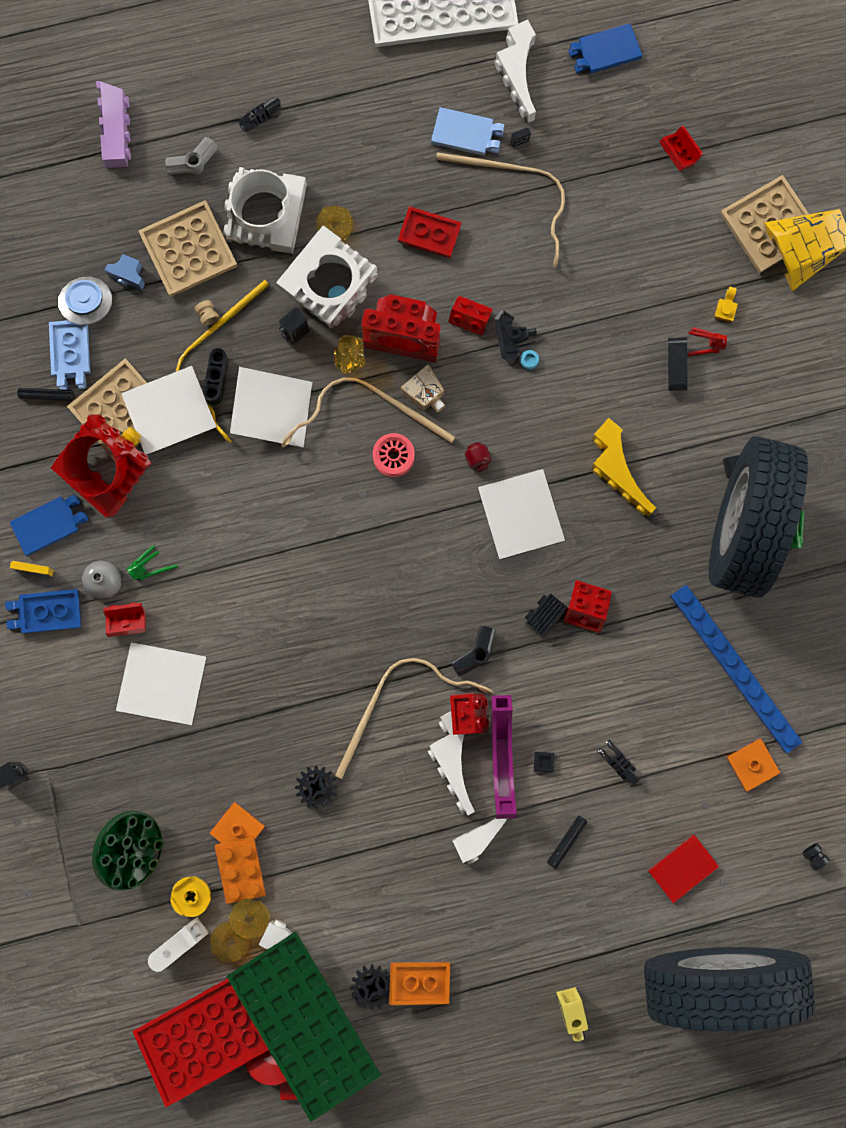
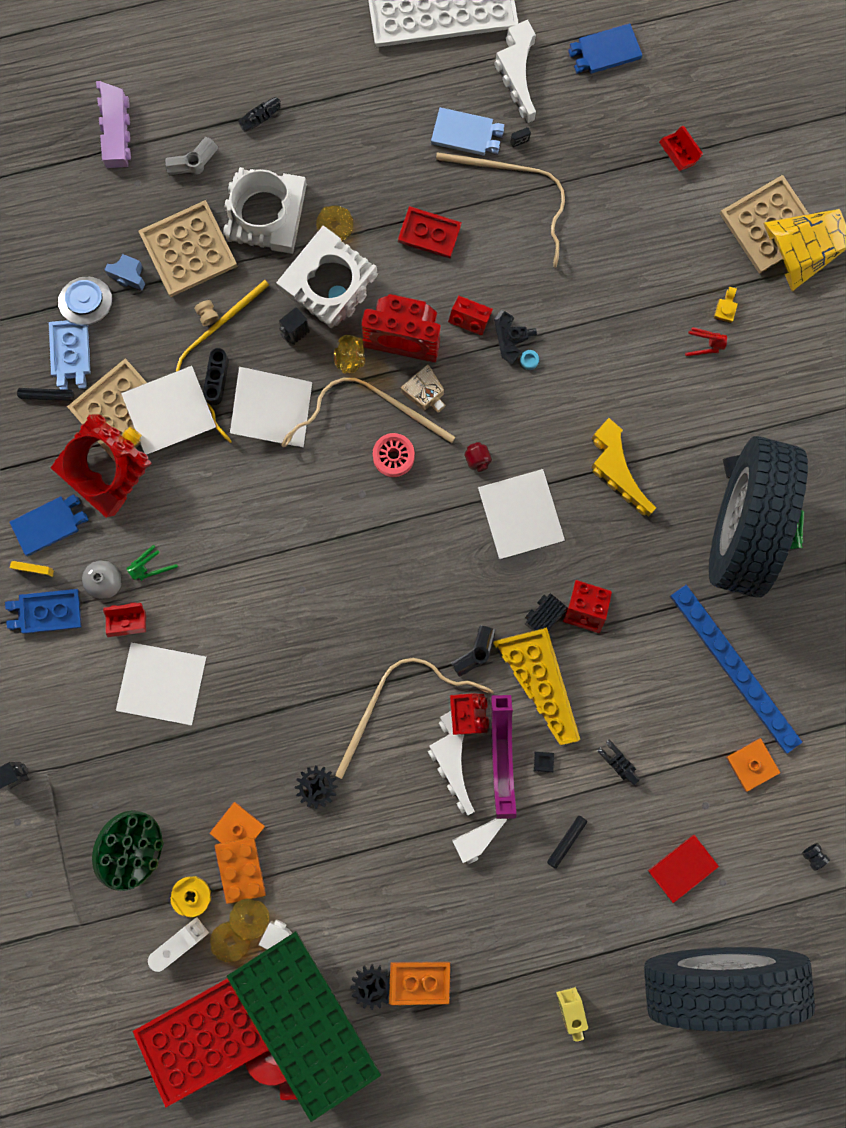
(539, 675): none -> yellow wing
(677, 364): black beam -> none

